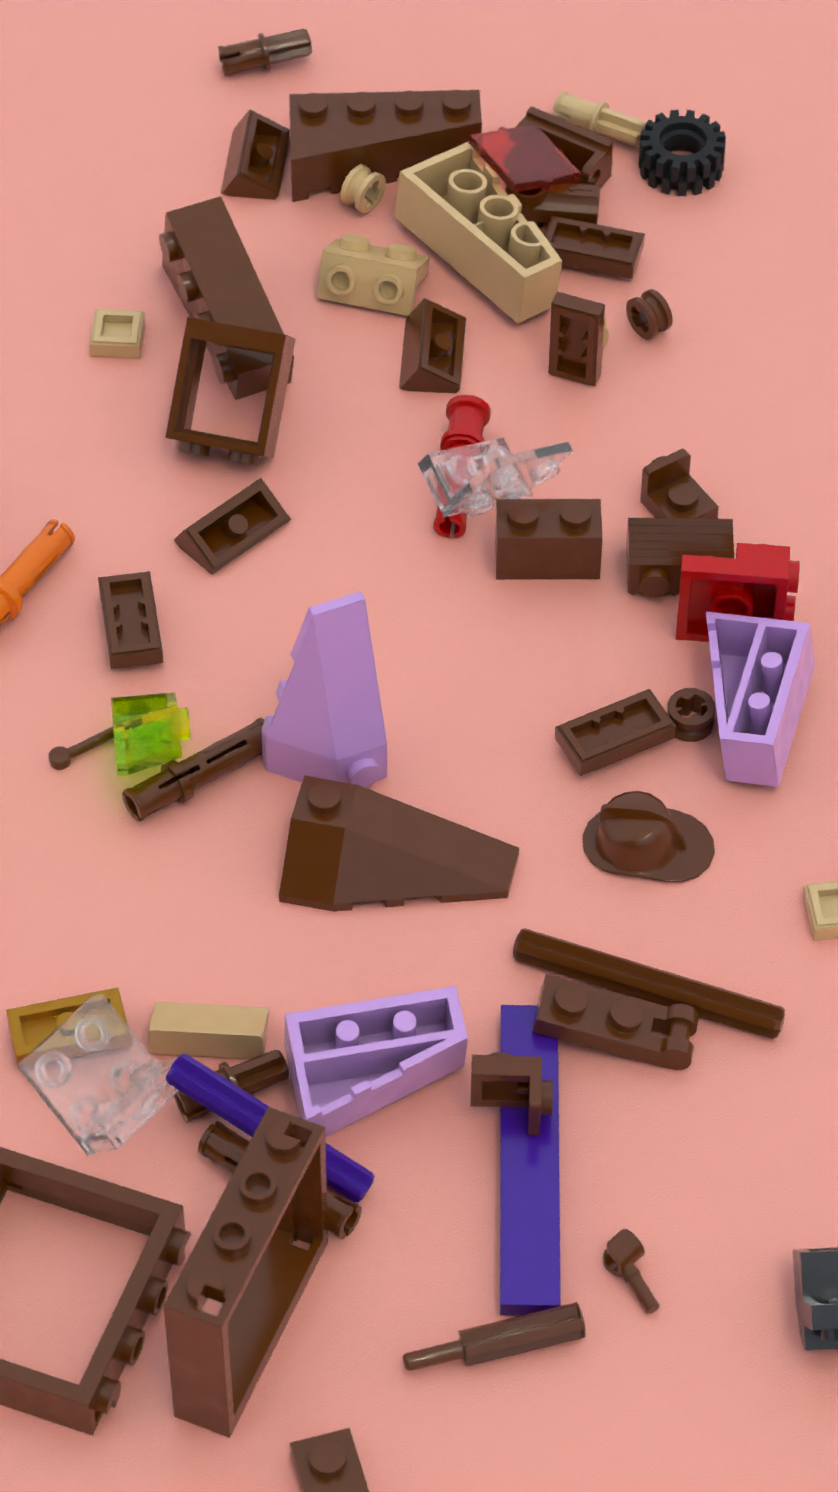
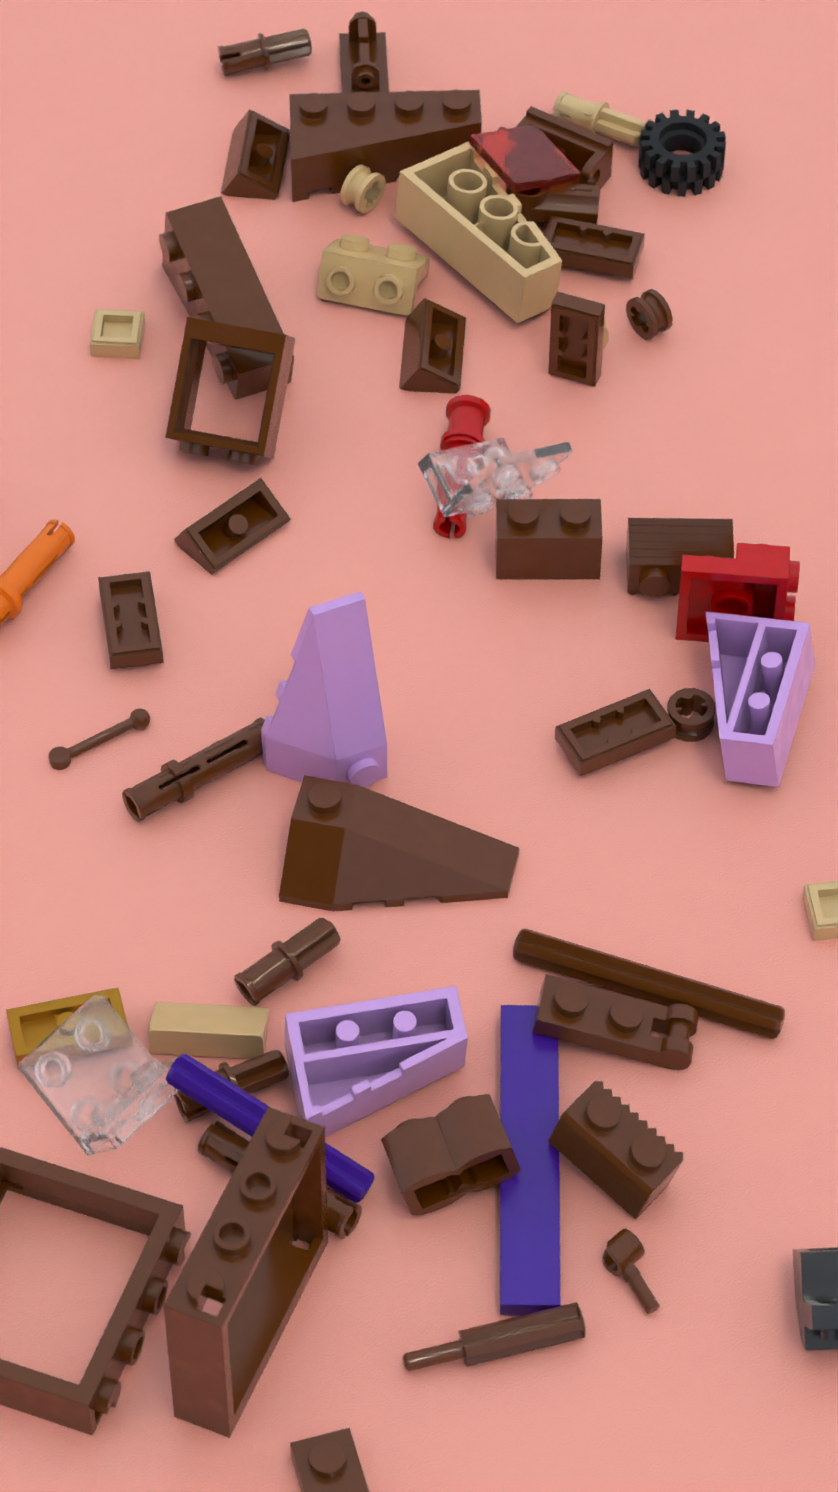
(148, 731): clear neon green slope -> none
(287, 960): none -> reddish brown axle
(363, 56): none -> reddish brown hinge
(450, 1154): none -> reddish brown brick
(513, 1083): reddish brown bracket -> none
(616, 1149): none -> reddish brown brick
(647, 840): reddish brown piece -> none
(671, 490): reddish brown bracket -> none

